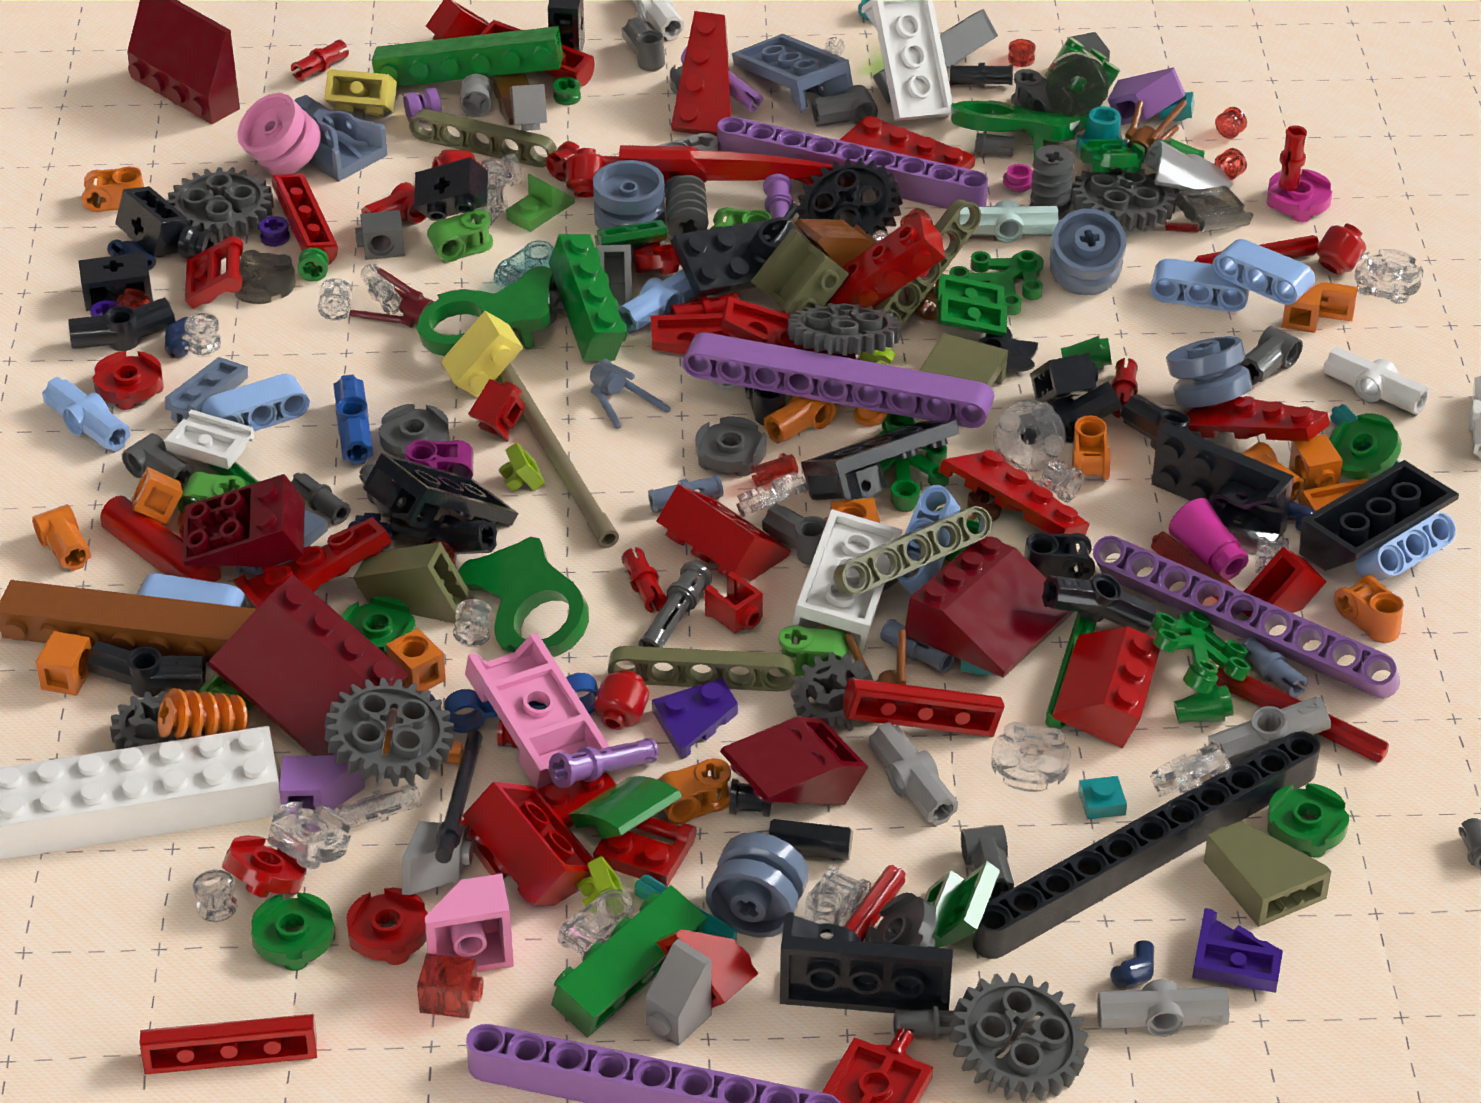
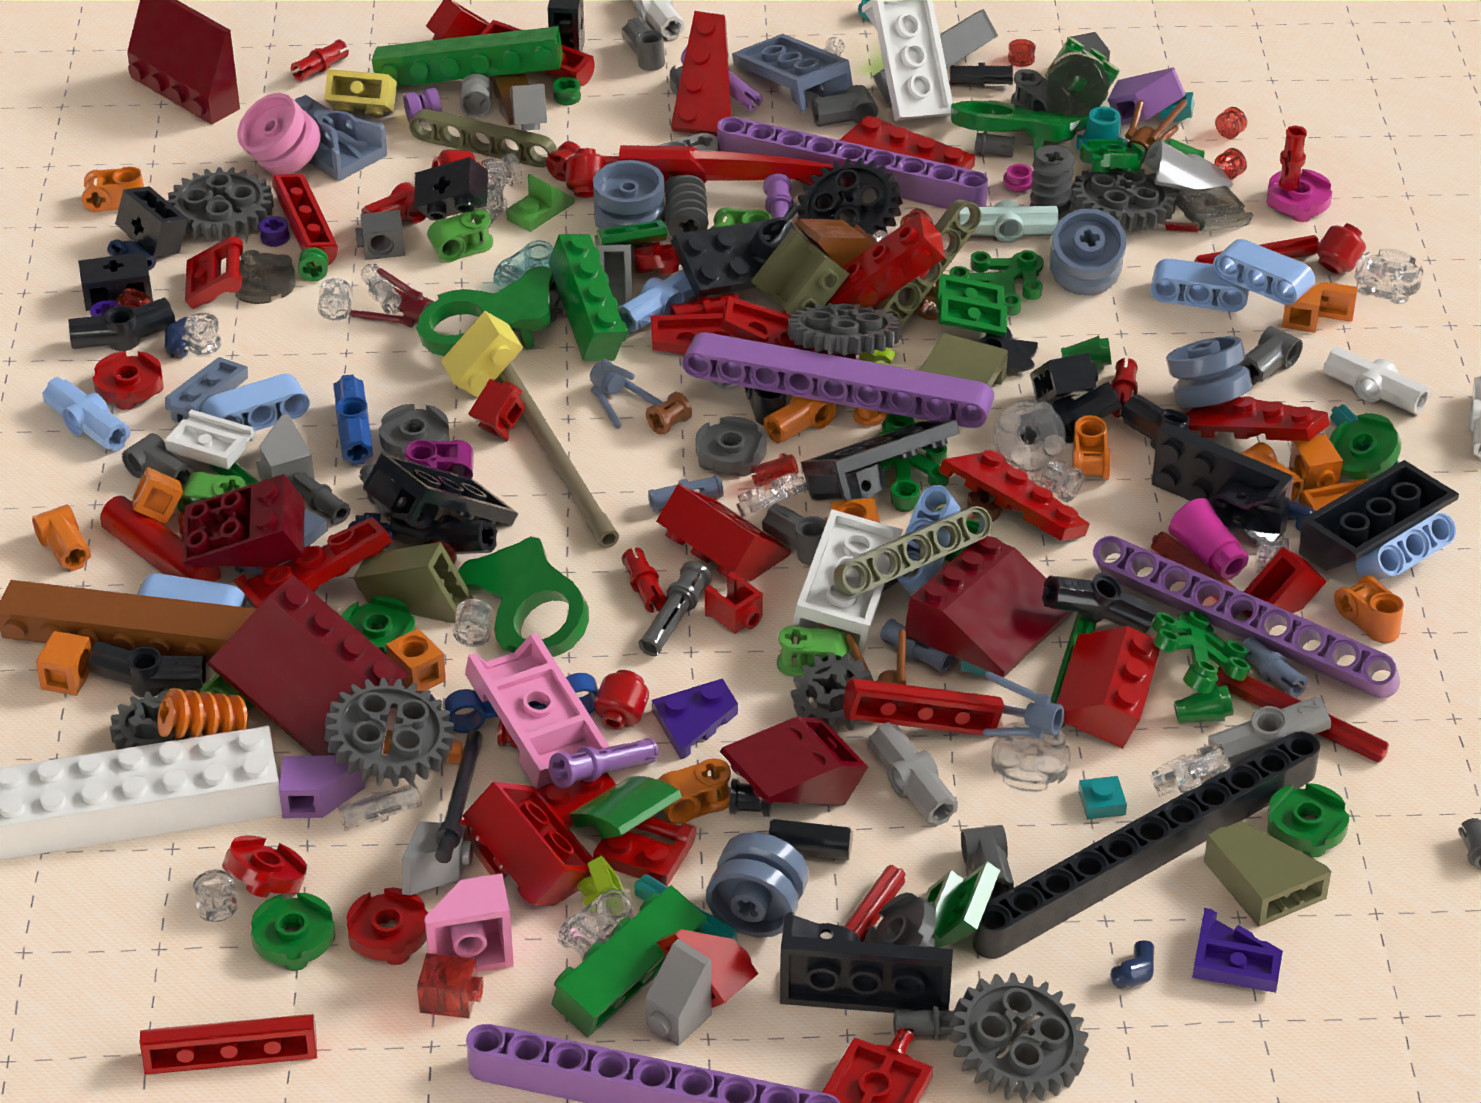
(194, 242): black wheel -> none
(284, 452): none -> light grey slope
(309, 834): clear plate -> none
(520, 469): lime tile -> none
(669, 413): none -> dark orange bush
(719, 662): olive beam -> none
(835, 898): clear piece -> none
(1040, 716): none -> sand blue plant
(1058, 554): black piece -> none
(1163, 1007): light grey piece -> none

